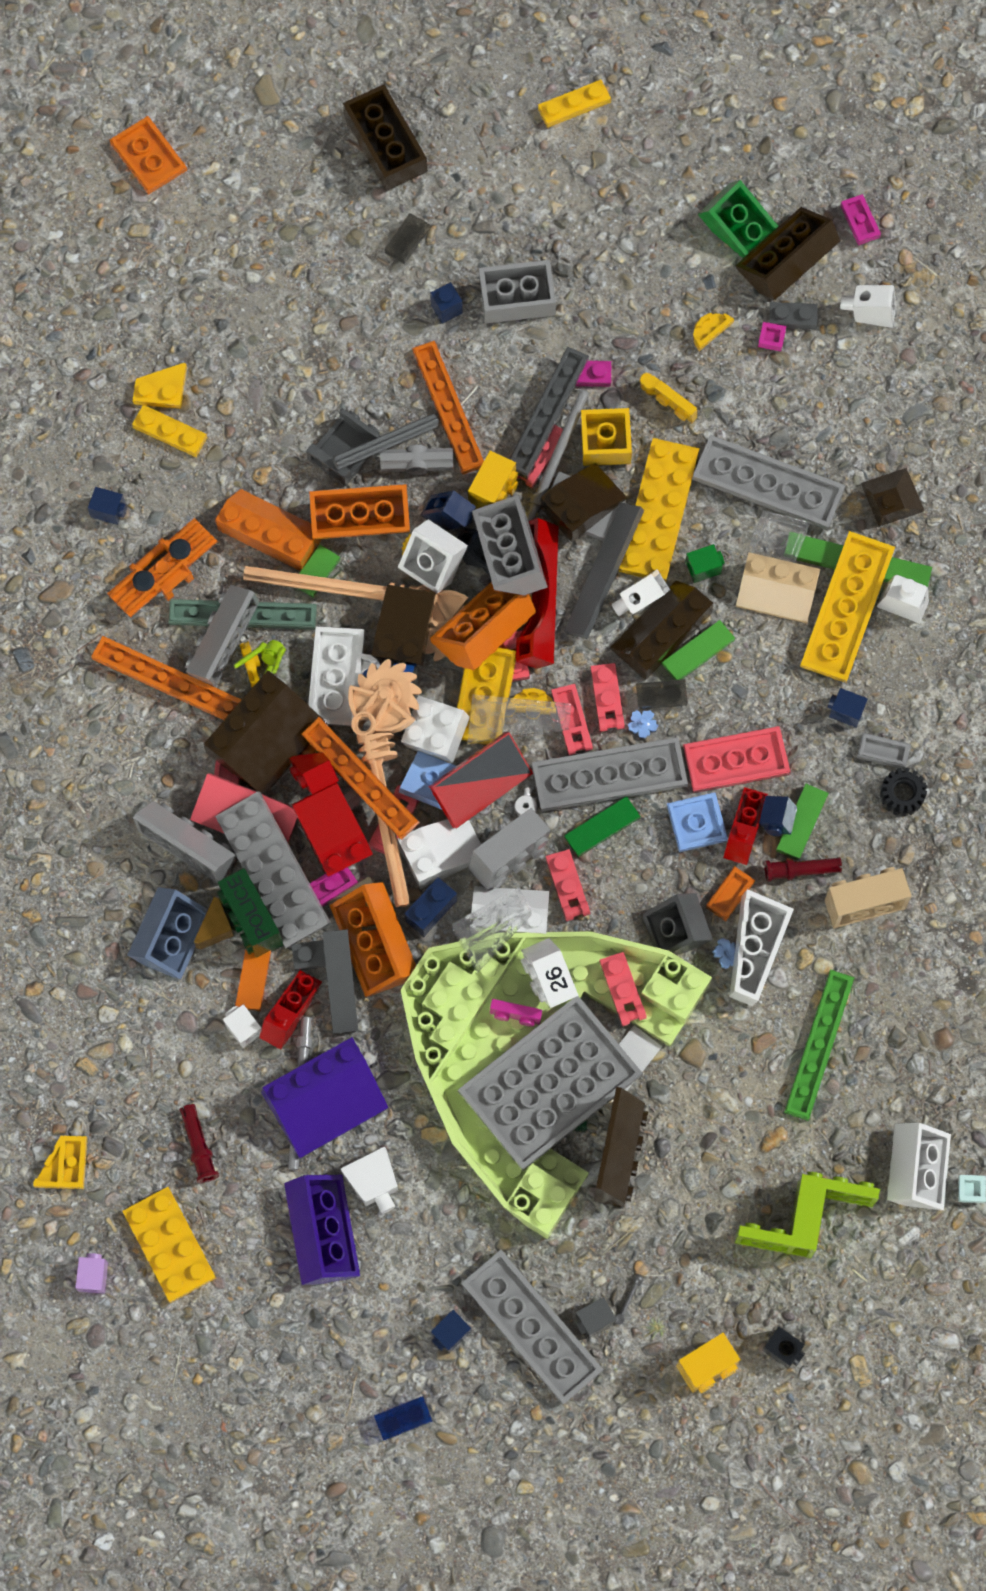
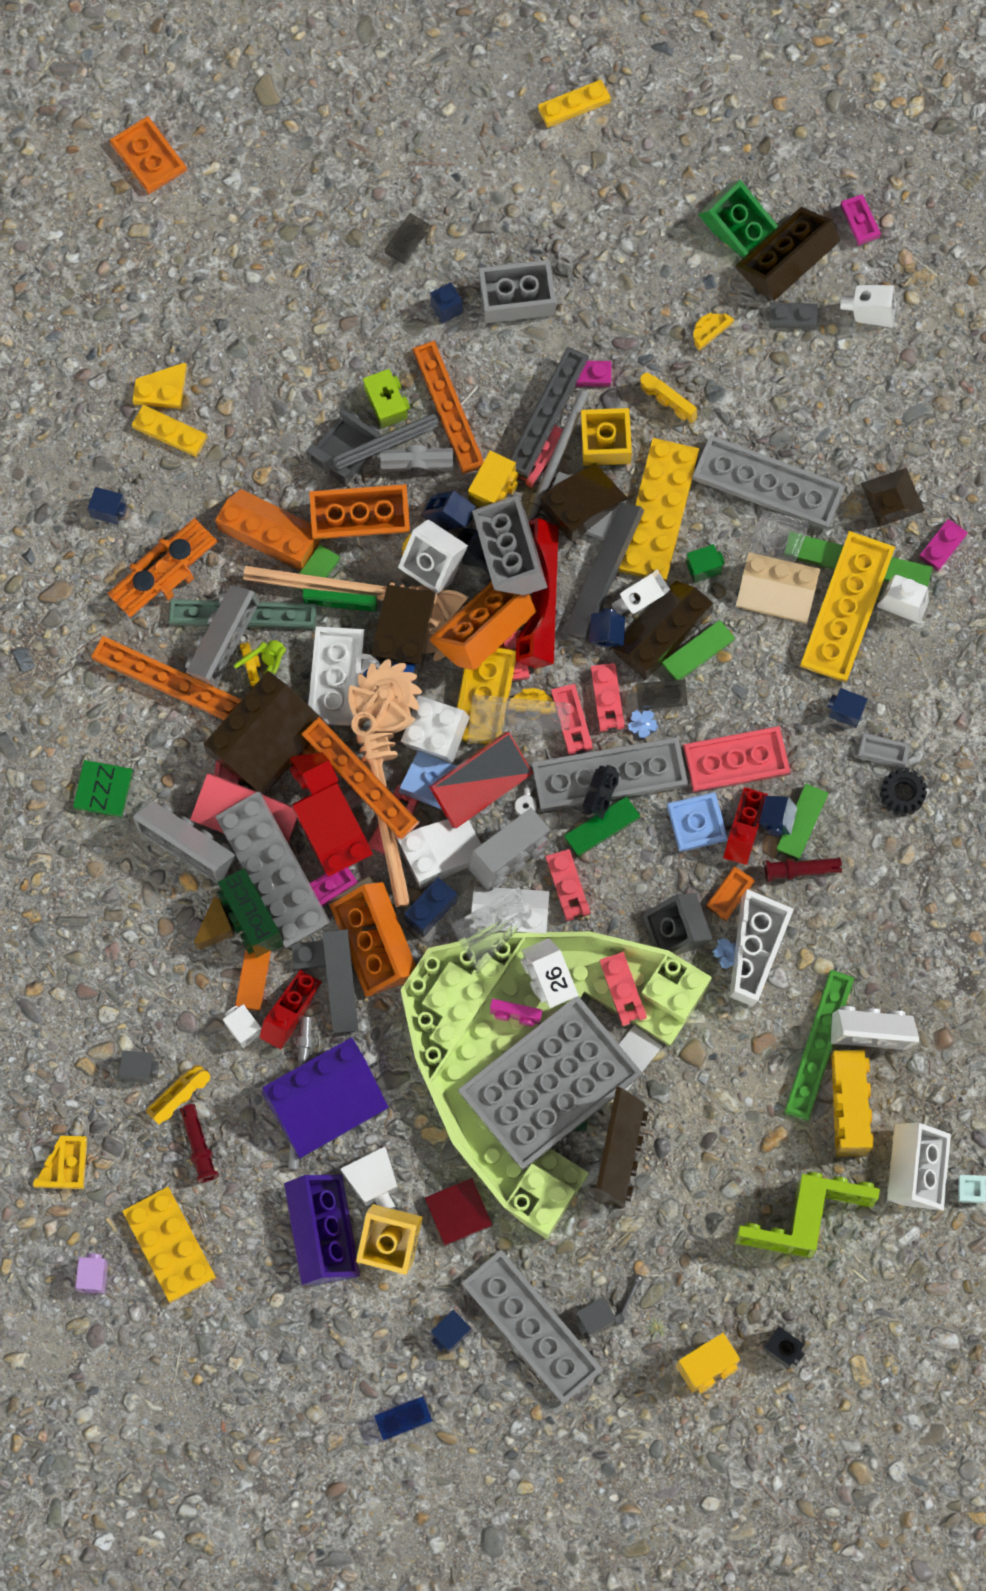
(103, 788): none -> green tile
(138, 1066): none -> dark grey brick
(168, 932): sand blue slope -> none
(178, 1093): none -> yellow hinge
(340, 600): none -> green tile
(385, 137): dark brown brick -> none
(386, 411): none -> lime brick
(389, 1239): none -> yellow brick
(458, 1212): none -> dark red tile
(605, 781): none -> black hinge
(607, 628): none -> dark blue brick
(772, 336): dark pink plate -> none
(851, 1103): none -> yellow wedge
(867, 897): tan brick -> none
(873, 1028): none -> white slope
(943, 545): none -> dark pink plate

